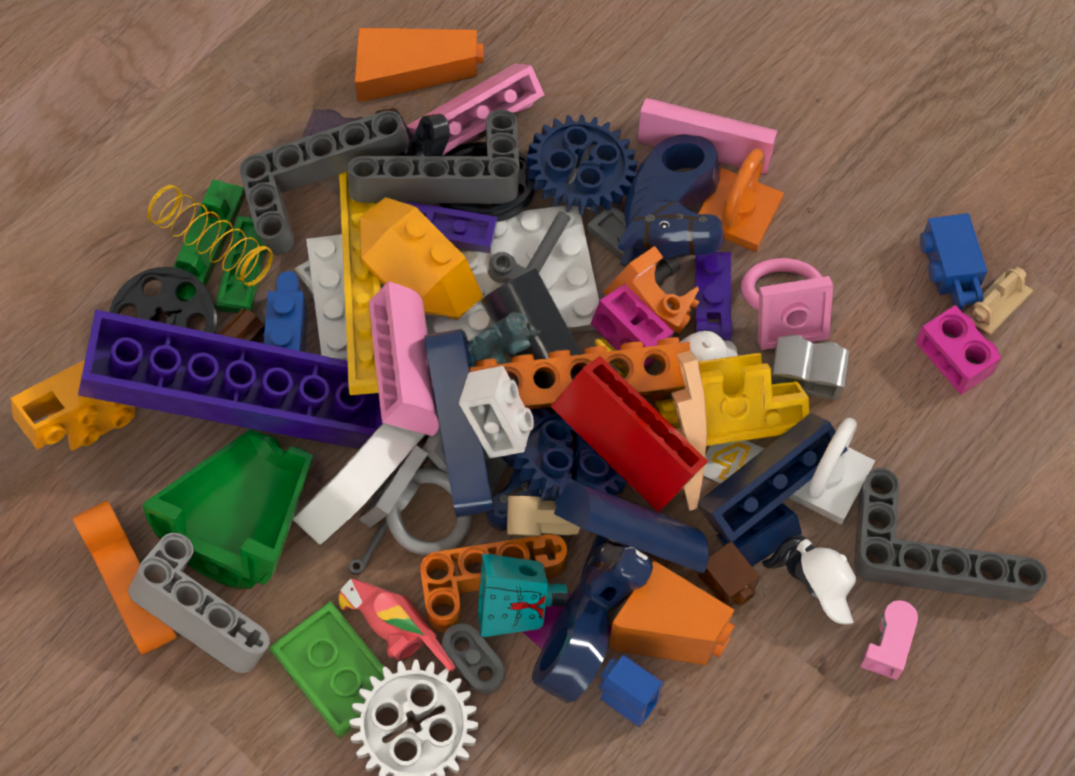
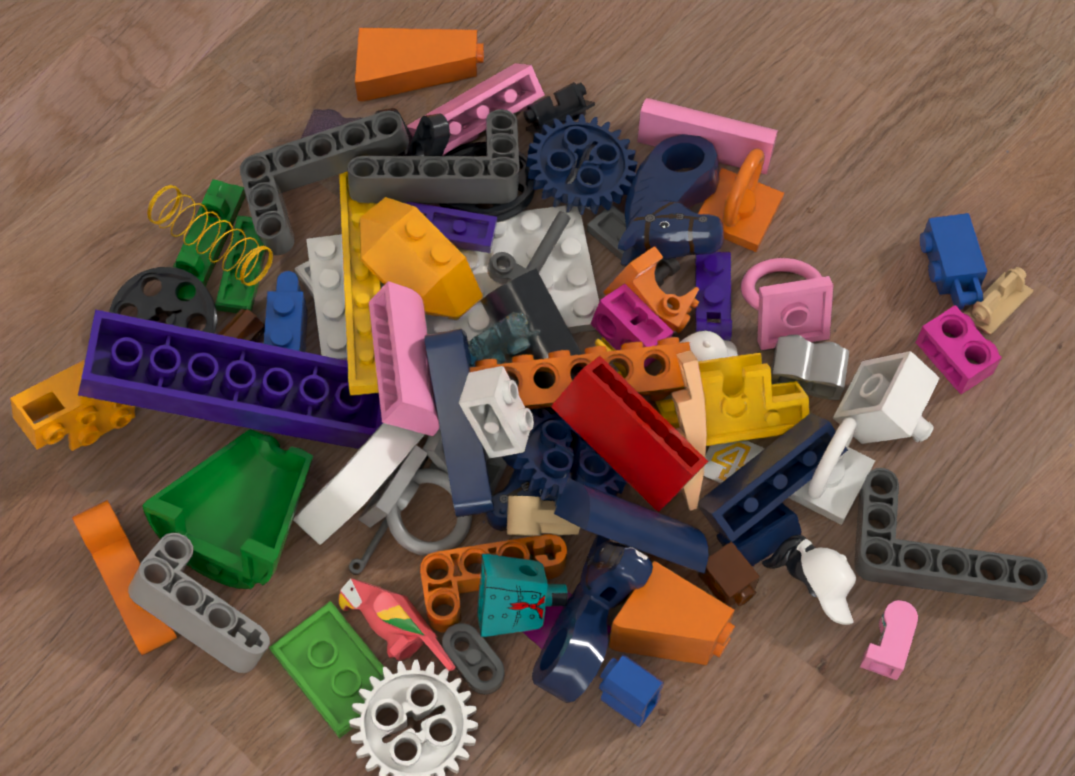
(569, 102): none -> black hinge
(889, 399): none -> white brick

